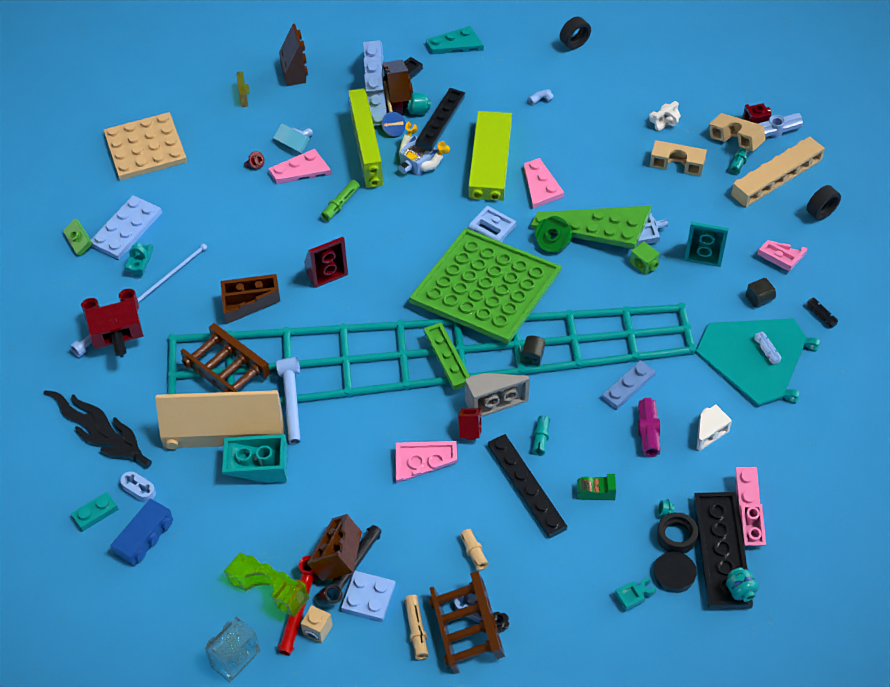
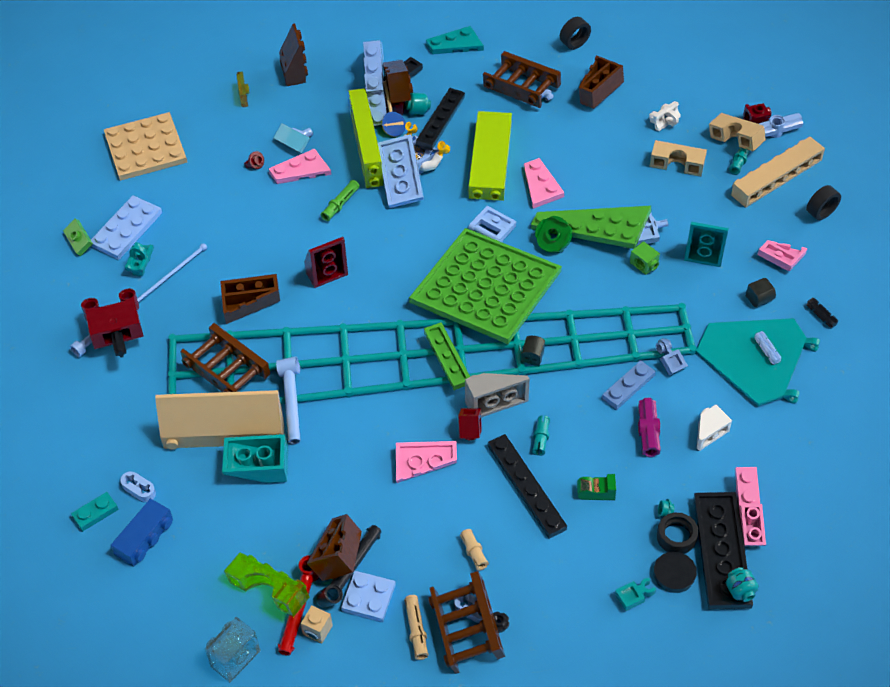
(102, 434): black piece -> none
(400, 171): none -> light blue plate
(527, 68): none -> reddish brown fence
(600, 81): none -> reddish brown wedge
(673, 360): none -> medium blue plate

